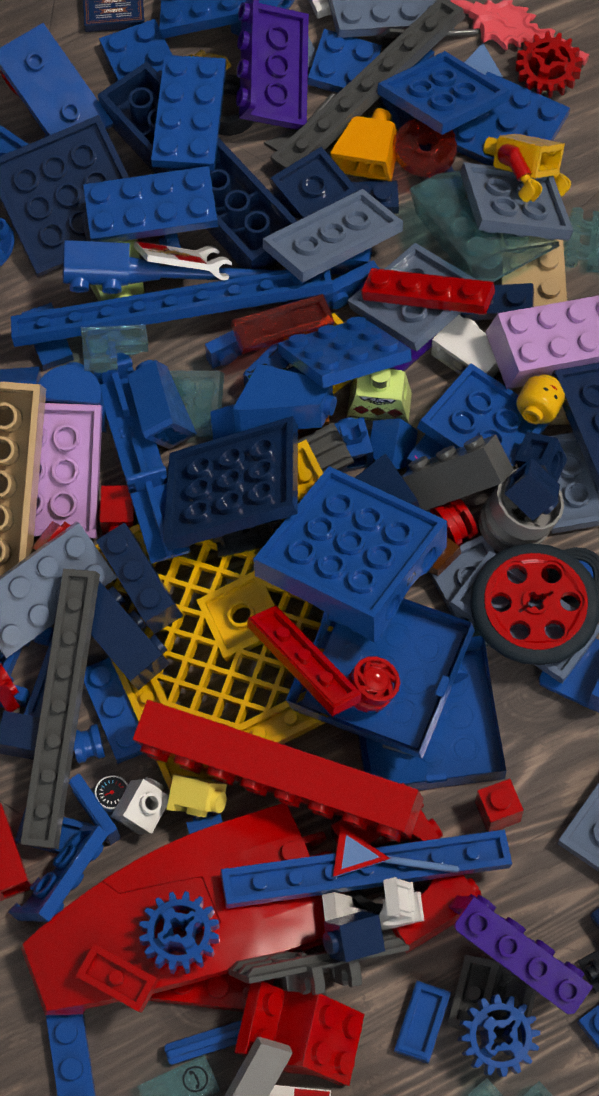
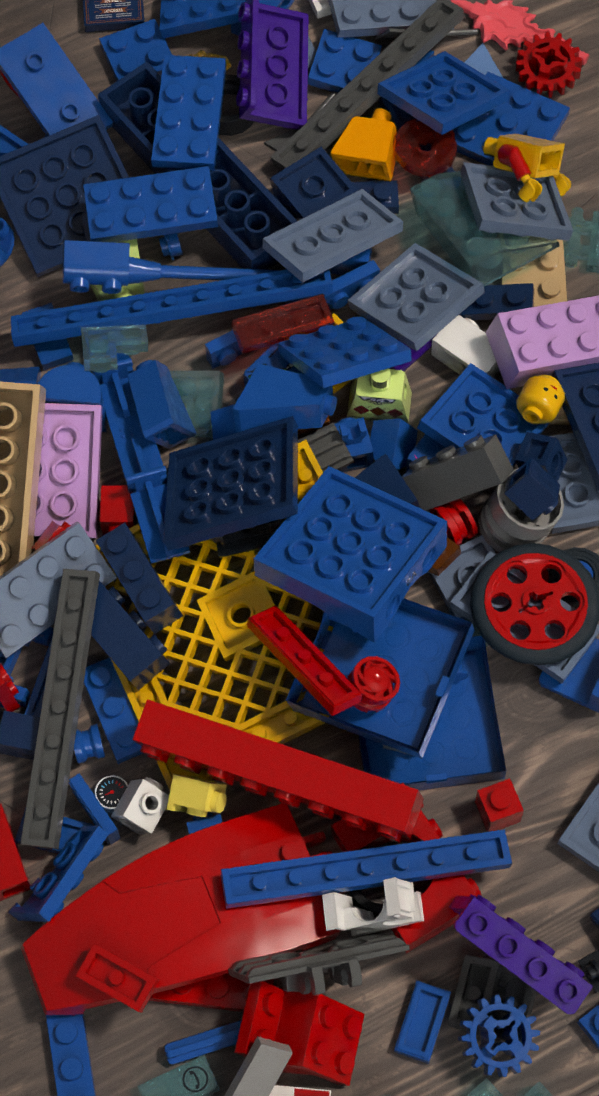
(169, 942): blue gear -> none
(183, 257): white flag -> none
(353, 936): dark blue brick -> none
(357, 854): medium blue piece -> none
(428, 291): red plate -> none

